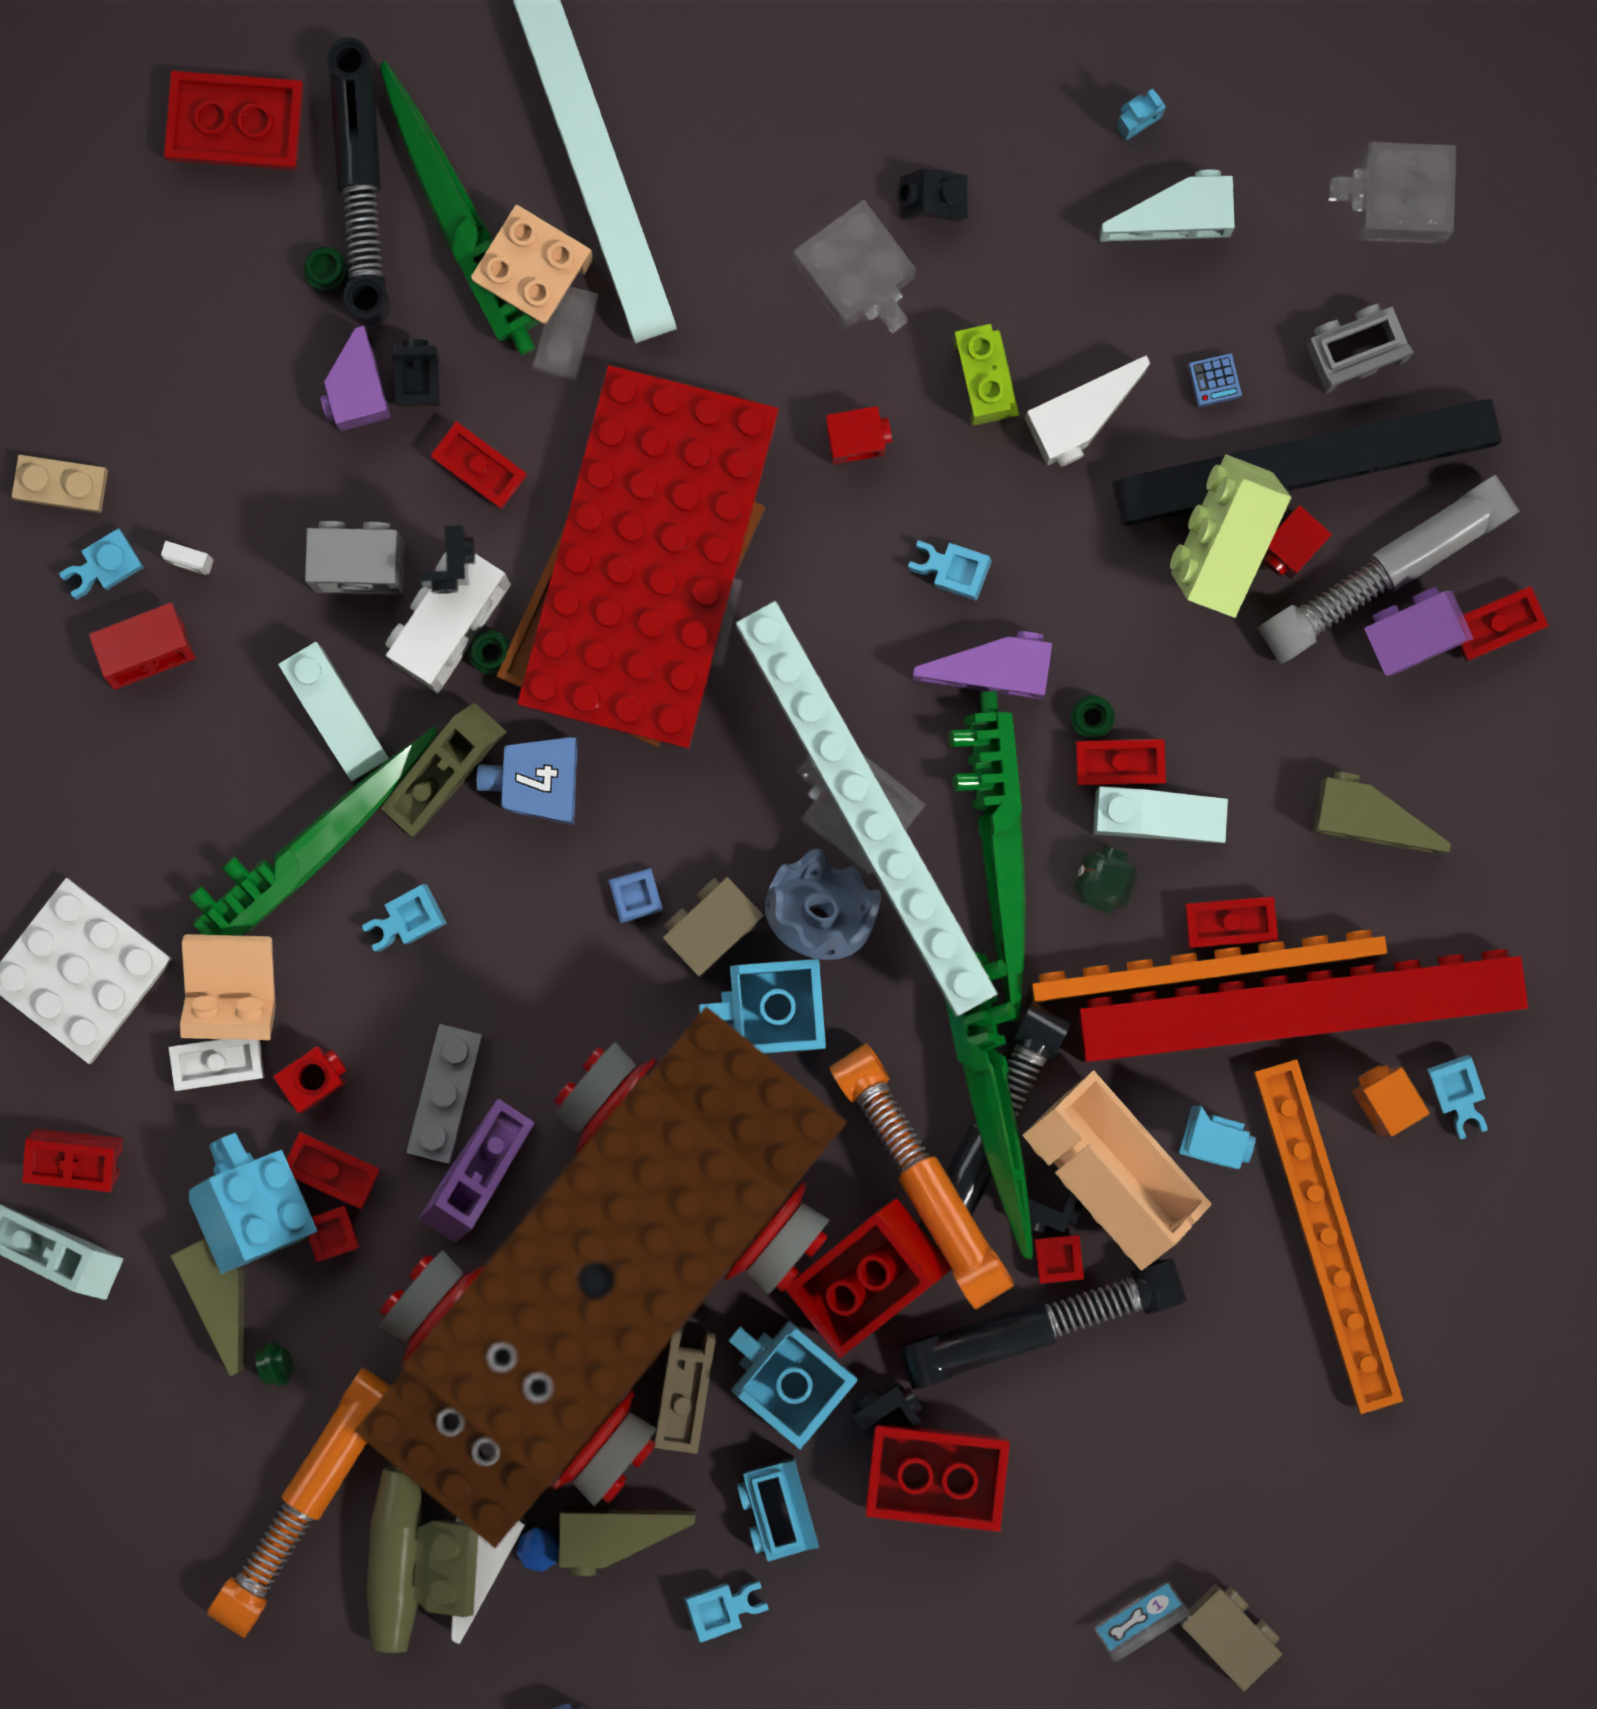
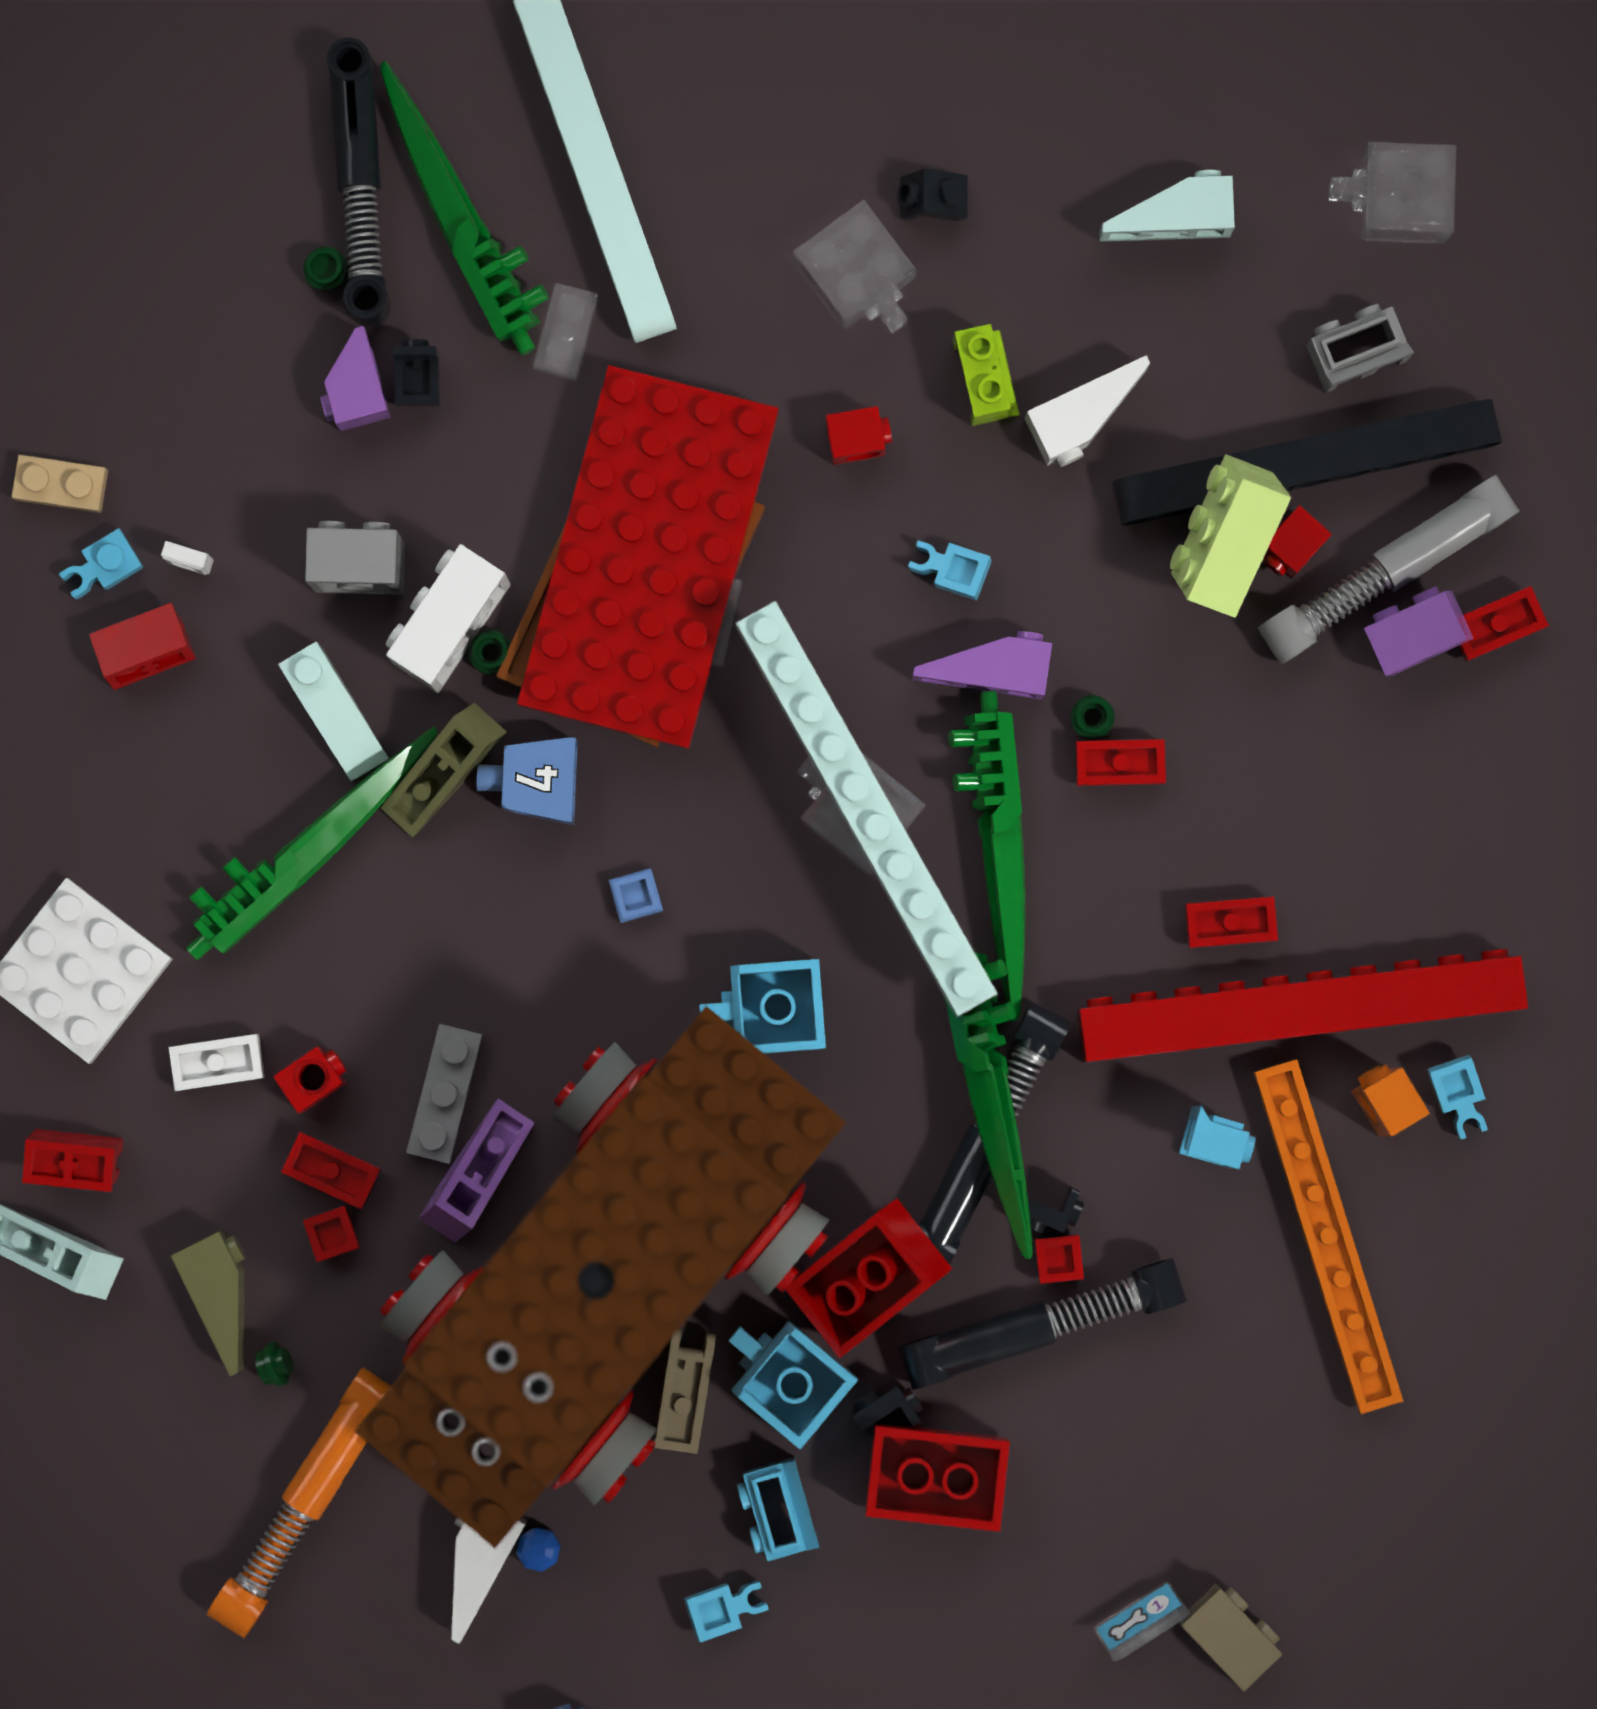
(228, 987): light nougat bracket -> none
(234, 120): red plate -> none
(249, 1205): medium azure hinge -> none
(410, 917): medium azure plate -> none
(414, 1564): olive plate -> none
(459, 553): black bracket -> none
(478, 465): red plate -> none
(531, 264): light nougat bracket -> none
(606, 1536): olive slope -> none
(712, 925): dark tan brick -> none
(815, 885): sand blue plate -> none
(924, 1180): orange piece -> none
(1105, 880): clear green head -> none
(1117, 1170): light nougat piece -> none
(1140, 114): medium azure plate -> none
(1159, 815): light aqua slope -> none
(1214, 380): medium blue tile -> none
(1226, 963): orange plate -> none
(1367, 815): olive slope -> none

